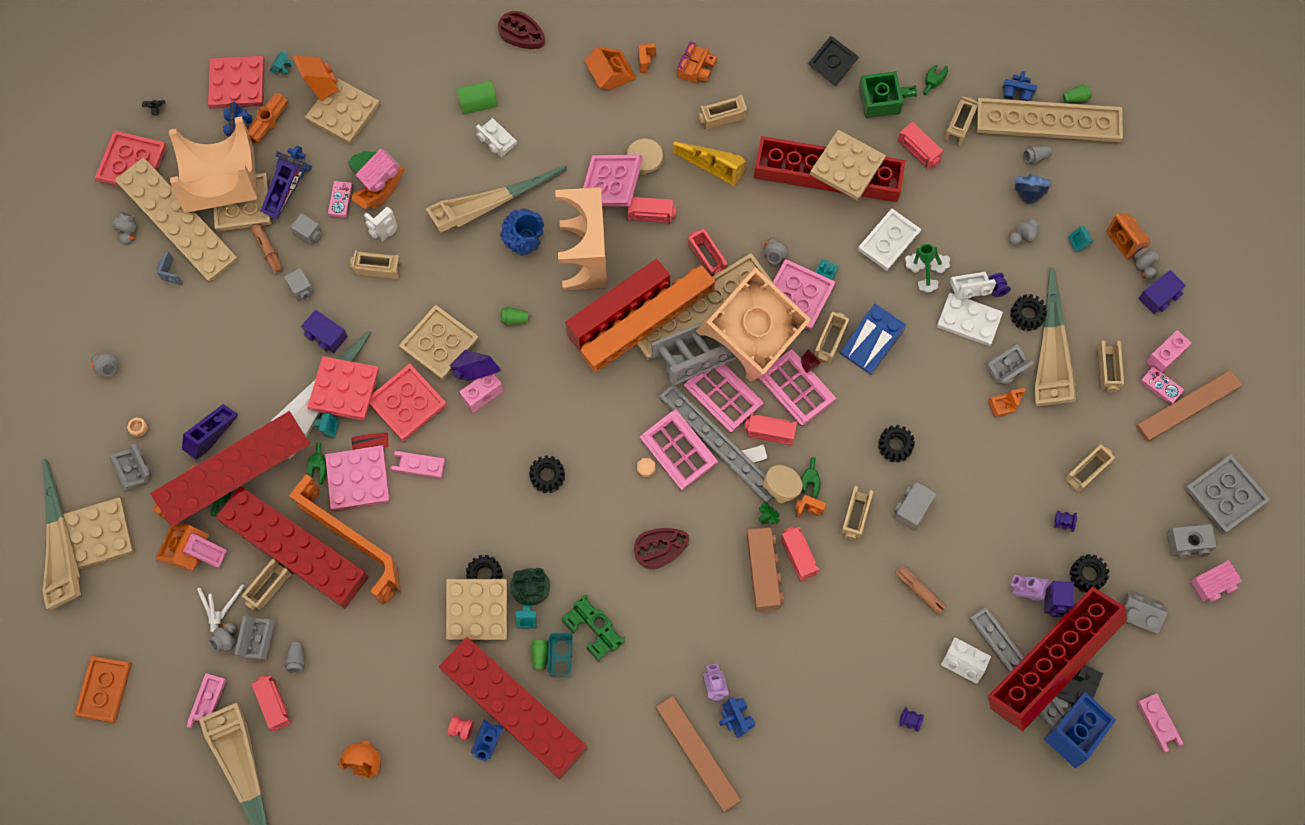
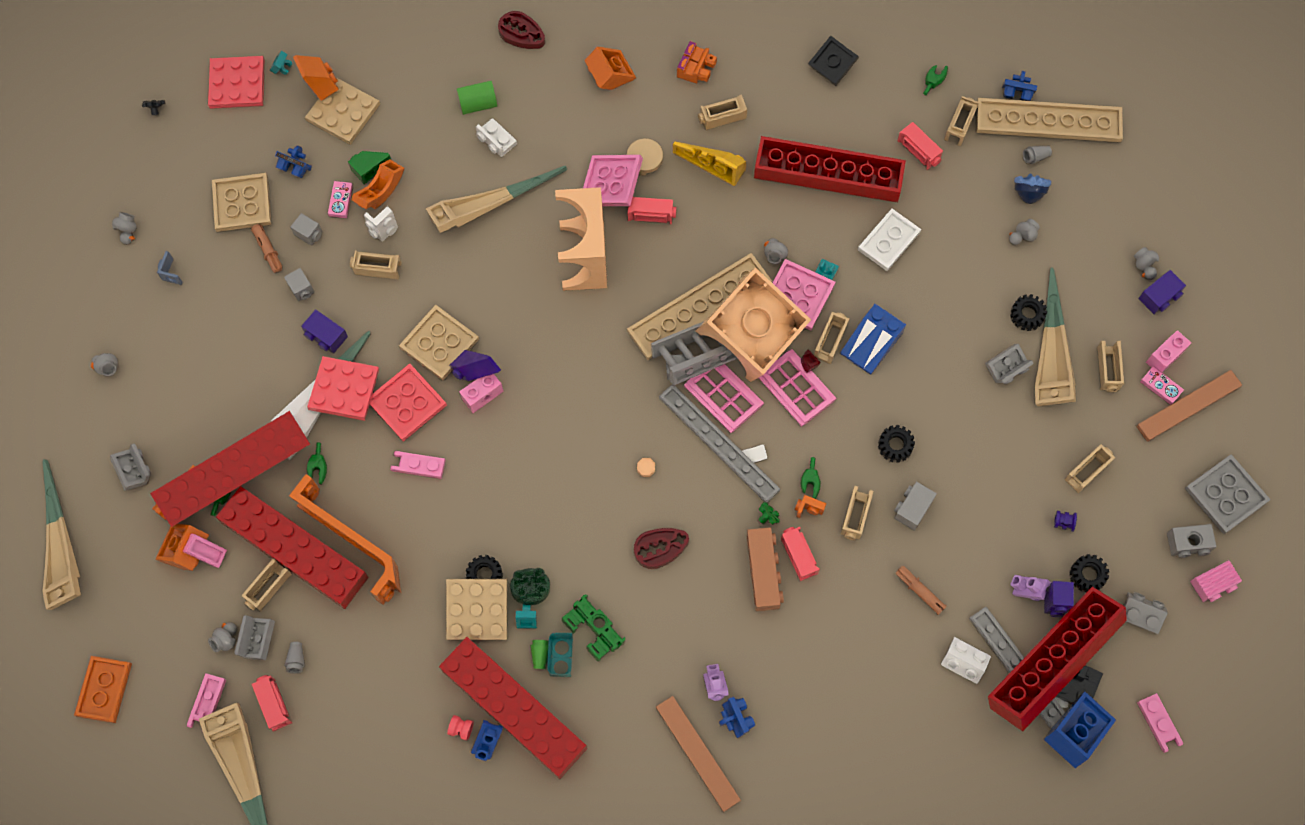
(99, 533): tan plate -> none
(124, 152): coral plate -> none
(137, 427): light nougat tile -> none
(183, 229): tan plate -> none
(206, 432): dark purple slope -> none
(214, 172): light nougat piece -> none
(216, 616): white plant -> none
(230, 115): blue hips -> none
(272, 110): orange piece -> none
(281, 188): dark purple slope -> none
(327, 425): teal tile -> none
(357, 478): bright pink plate -> none
(362, 759): orange cylinder -> none
(370, 440): red sticker -> none
(378, 171): bright pink brick -> none
(513, 316): bright green cone -> none
(522, 231): blue hair -> none
(543, 463): black tyre -> none
(617, 303): red brick -> none
(644, 53): orange bracket -> none
(647, 319): orange brick -> none
(693, 439): bright pink piece -> none
(702, 237): coral window -> none
(771, 429): coral window -> none
(783, 483): tan tile -> none
(847, 165): tan plate -> none
(882, 94): green brick -> none
(911, 719): dark purple bush -> none
(926, 255): plant -> none
(969, 319): white plate -> none
(972, 285): white bracket -> none
(1000, 287): dark purple bush -> none
(1006, 403): orange slope -> none
(1078, 94): bright green cone -> none
(1080, 239): teal tile -> none
(1127, 235): orange slope -> none

